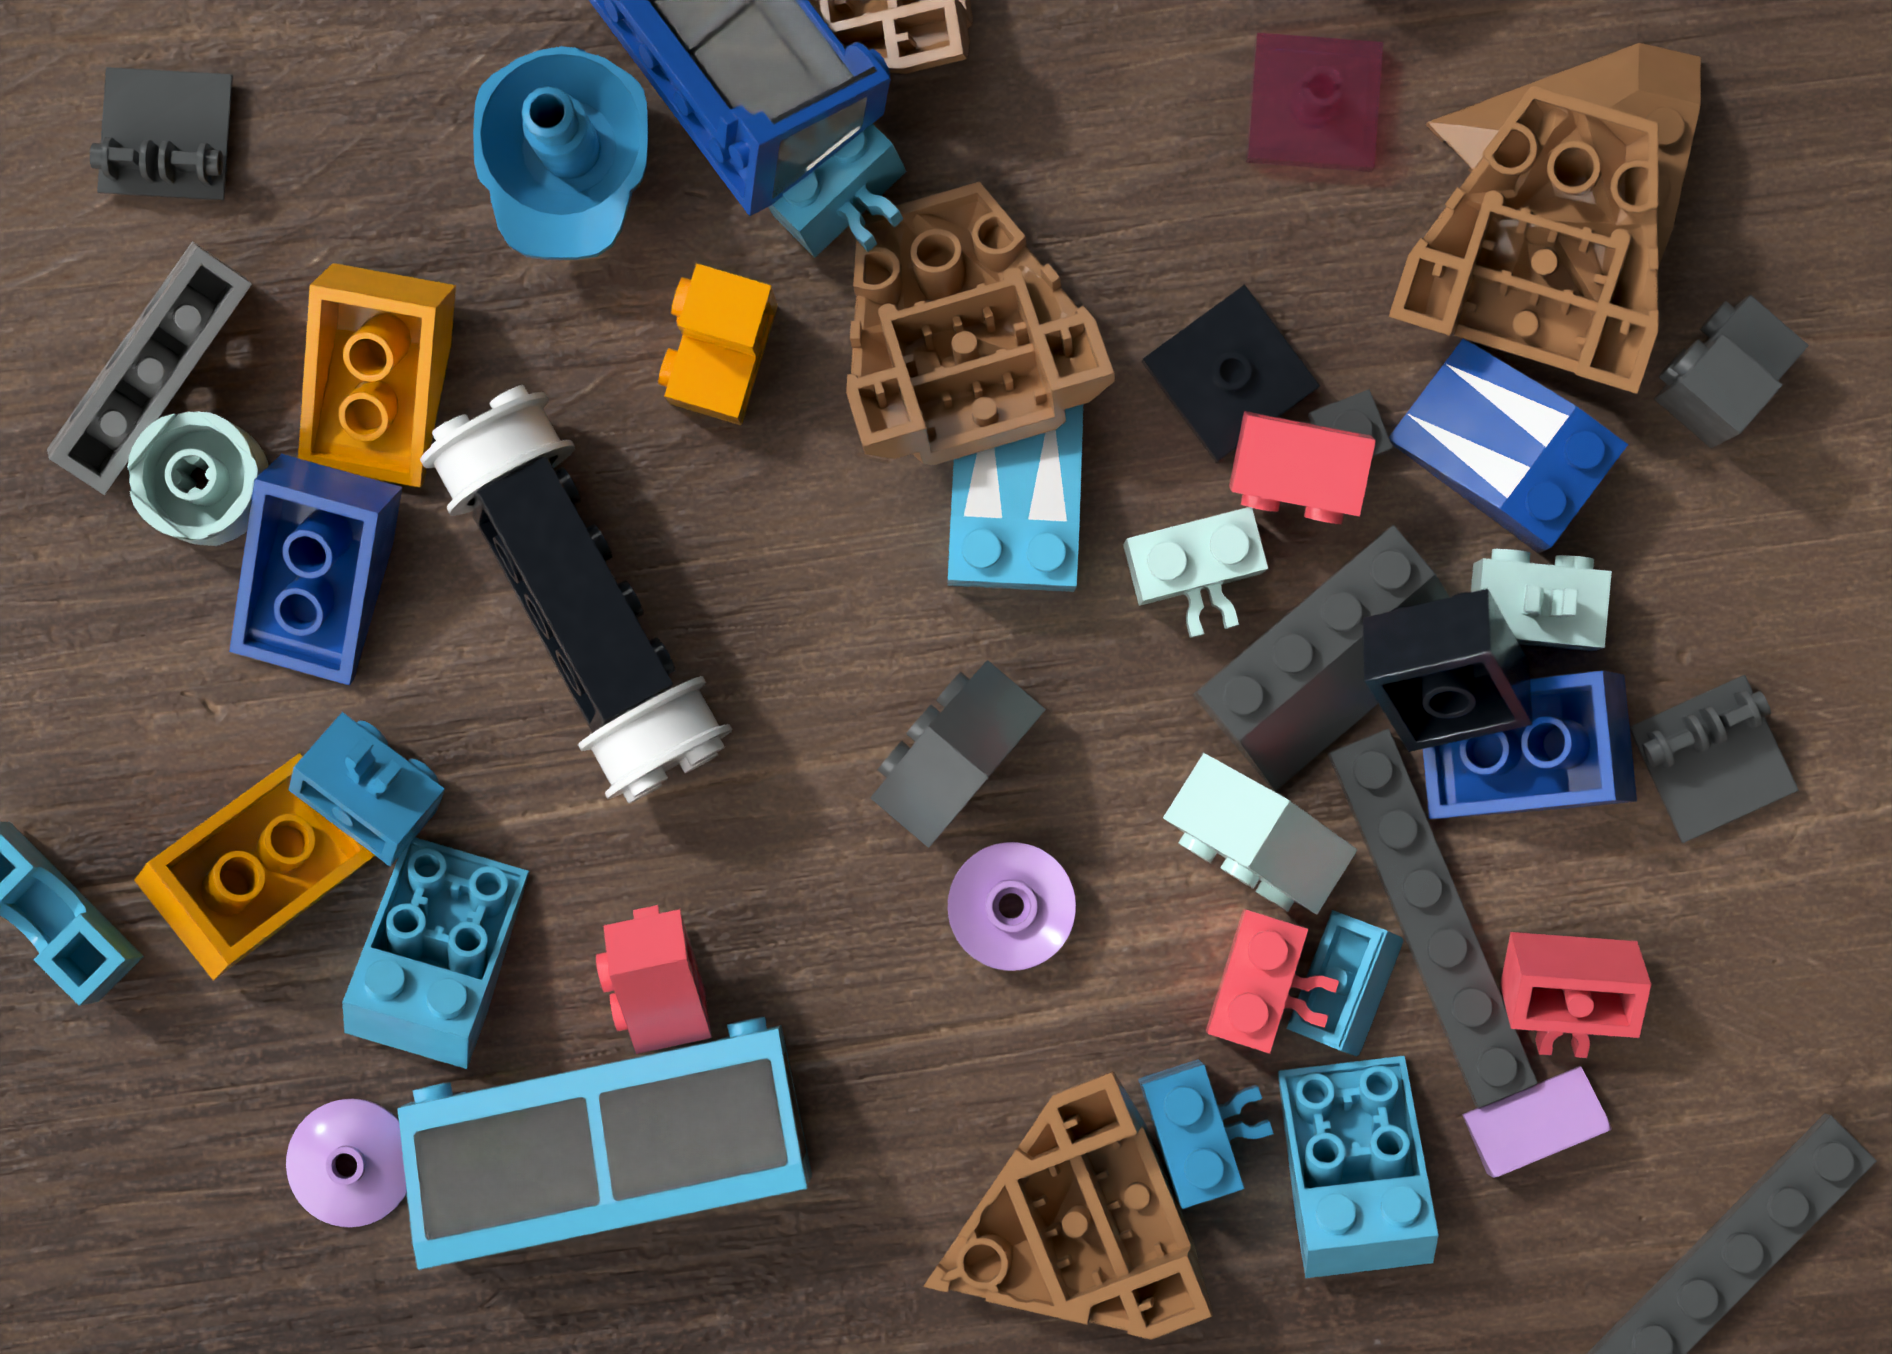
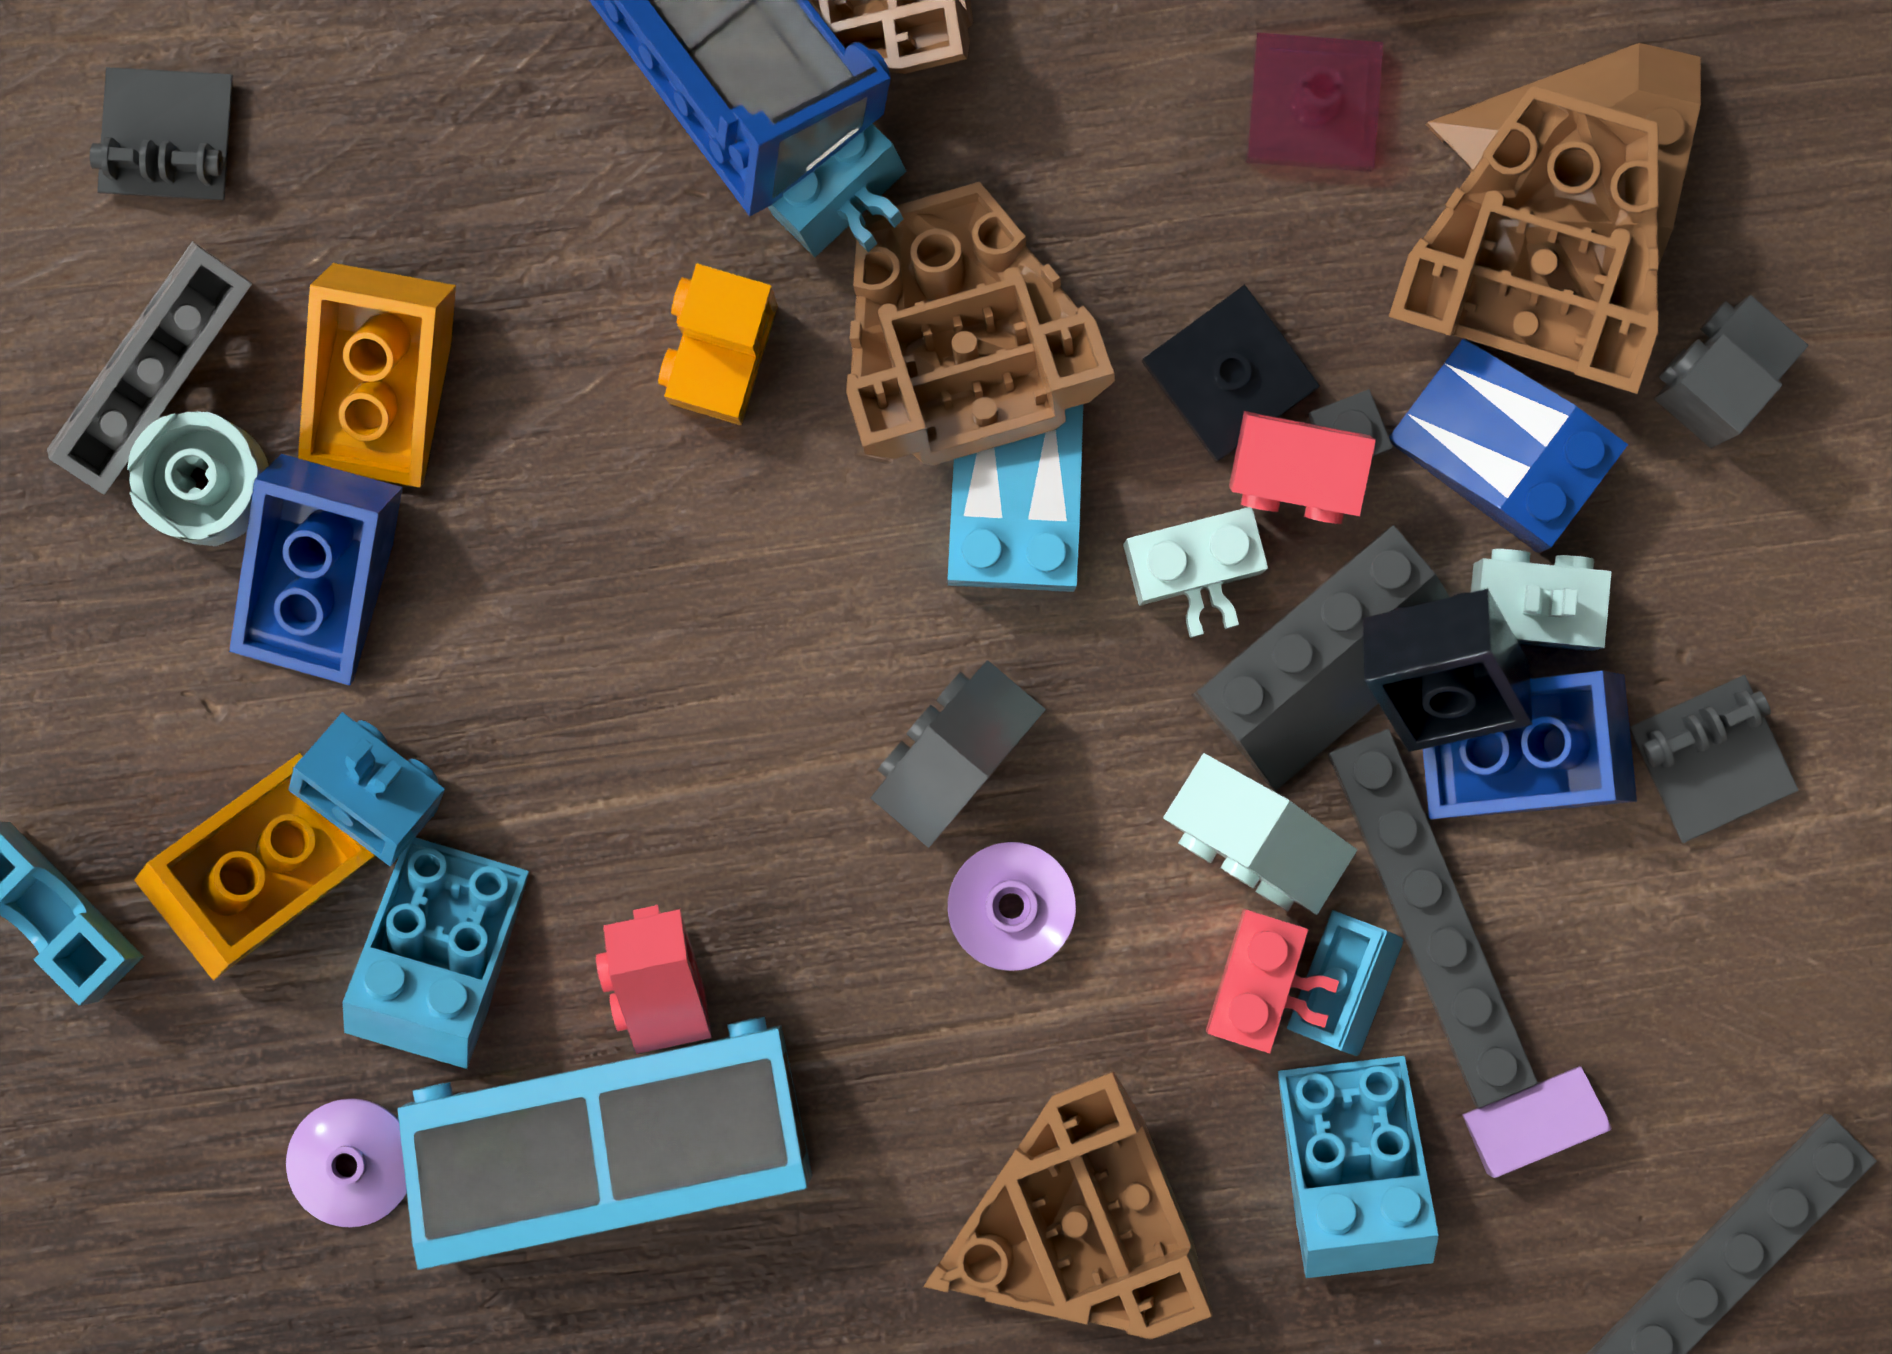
(560, 575): brick -> none
(561, 151): dark azure piece -> none
(1193, 1131): dark azure brick -> none
(1574, 988): coral brick -> none

